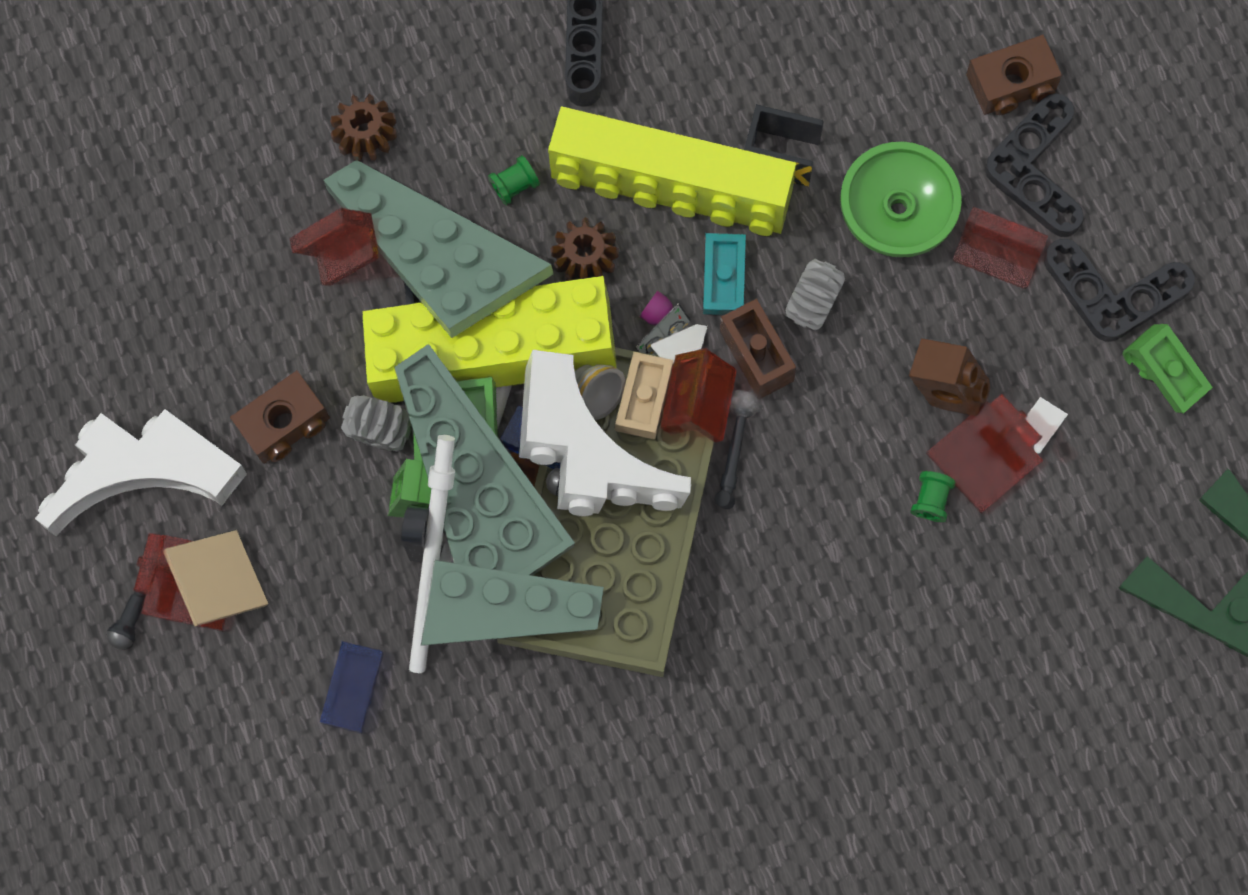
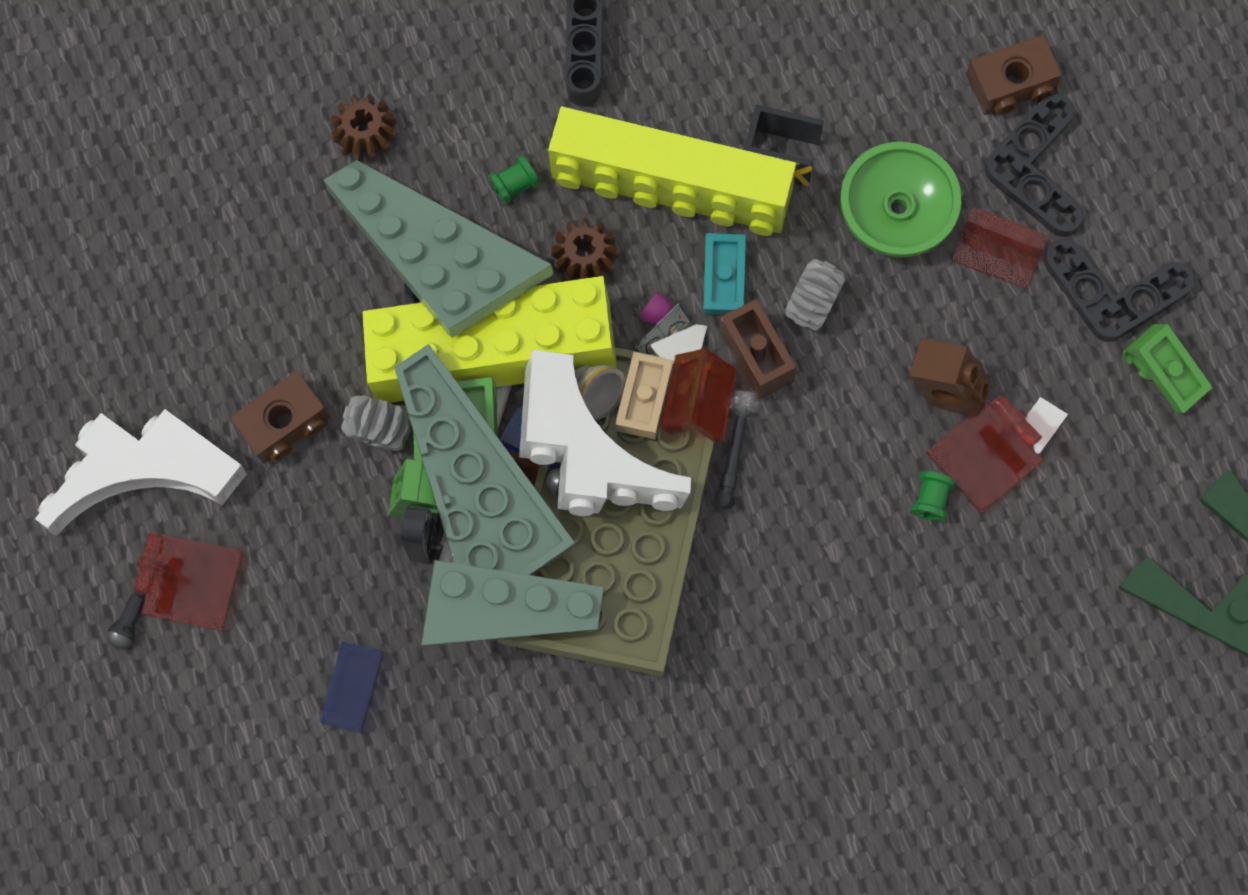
(215, 577): tan piece -> none
(340, 242): clear red panel -> none
(440, 481): white bar -> none

